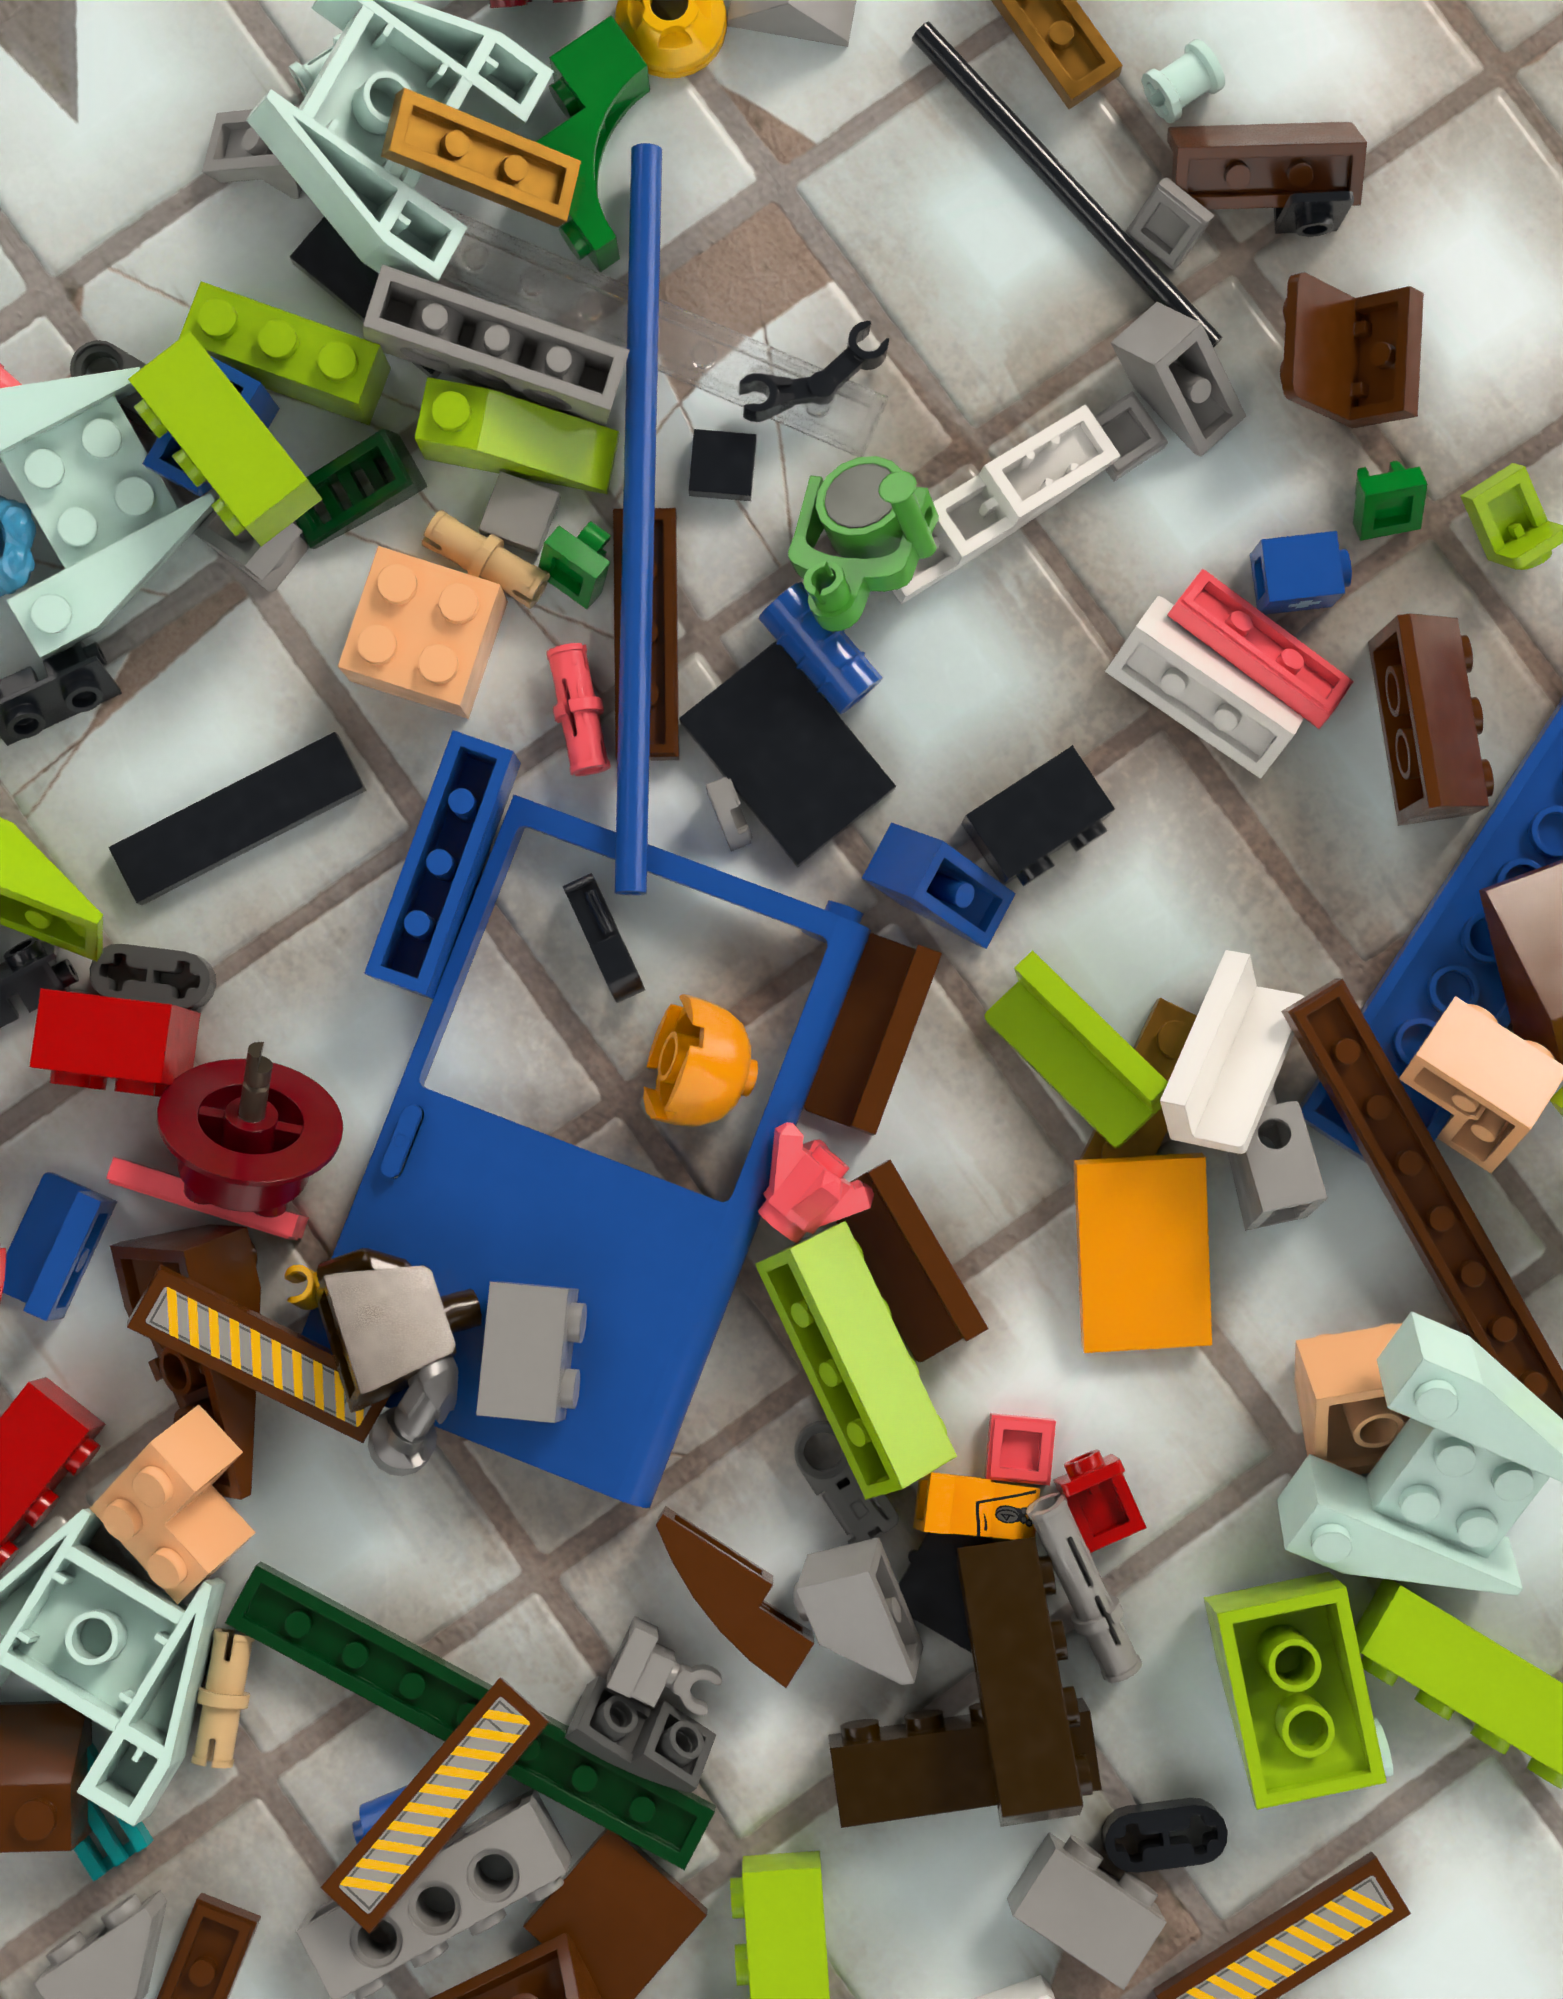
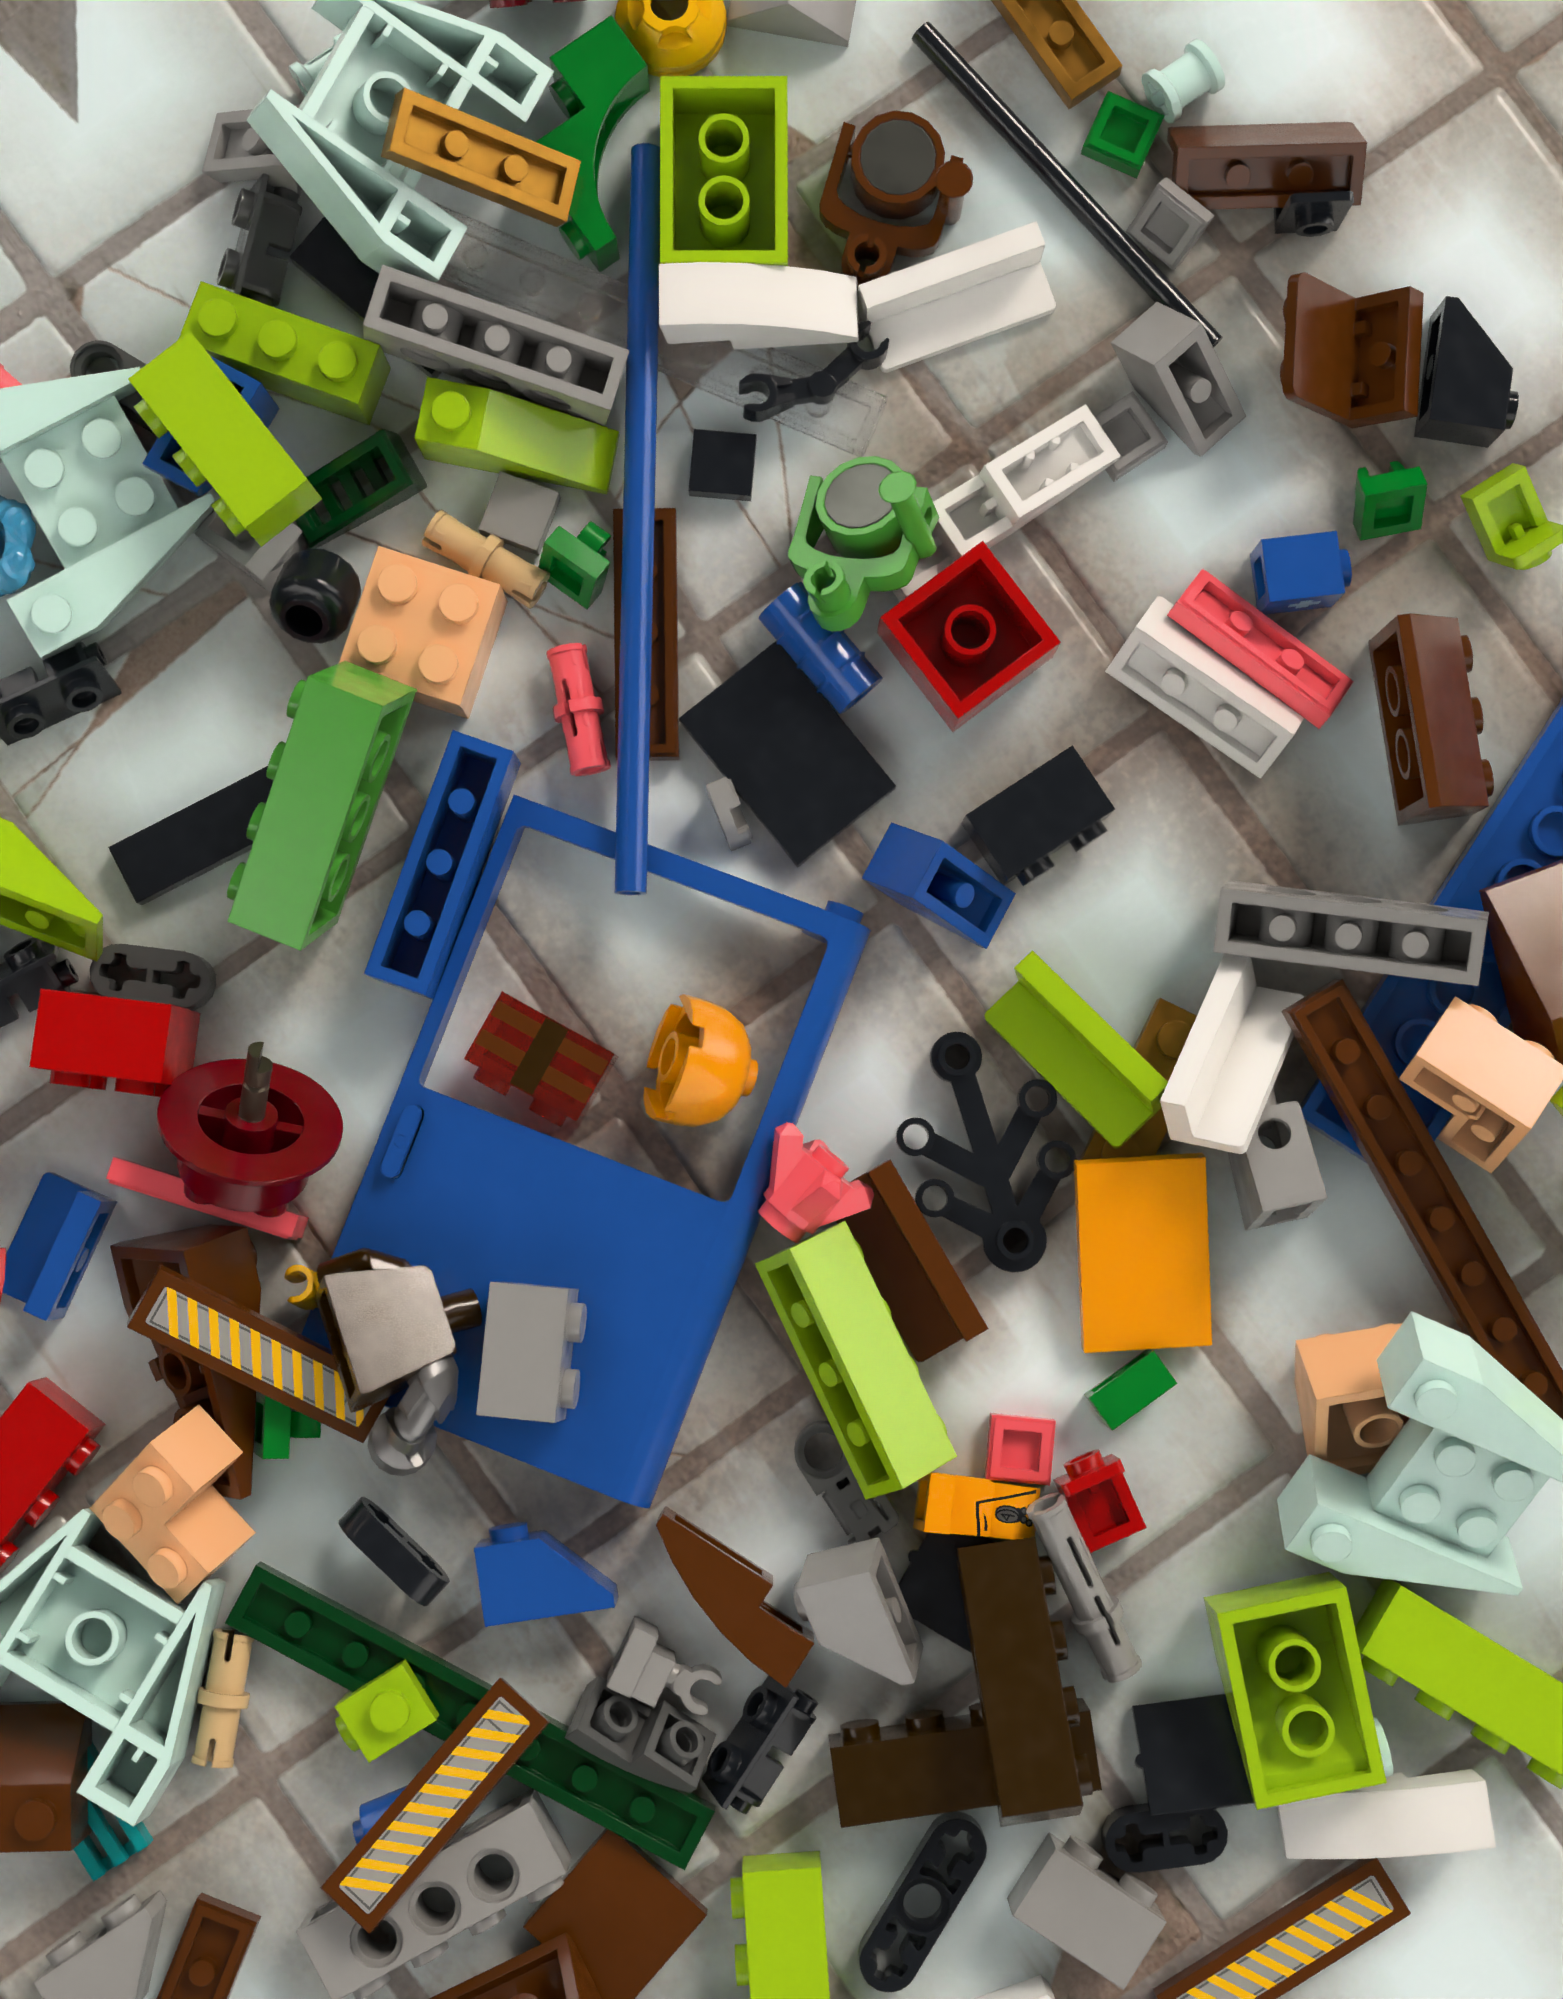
(263, 221): none -> dark grey hinge
(276, 1425): none -> green tile
(315, 596): none -> black head
(319, 803): none -> bright green brick
(384, 1712): none -> lime bracket
(394, 1551): none -> black beam
(536, 1577): none -> blue slope
(540, 1059): none -> brick
(604, 938): black piece -> none
(724, 169): none -> lime brick
(739, 1768): none -> black hinge
(756, 305): none -> white slope
(872, 1033): reddish brown panel -> none
(882, 1933): none -> black beam
(896, 176): none -> reddish brown piece
(957, 297): none -> white panel
(967, 636): none -> red brick
(990, 1162): none -> black plant
(1122, 134): none -> green tile
(1130, 1389): none -> green piece
(1190, 1756): none -> black piece
(1351, 932): none -> light grey brick
(1392, 1819): none -> white slope
(1463, 381): none -> black slope

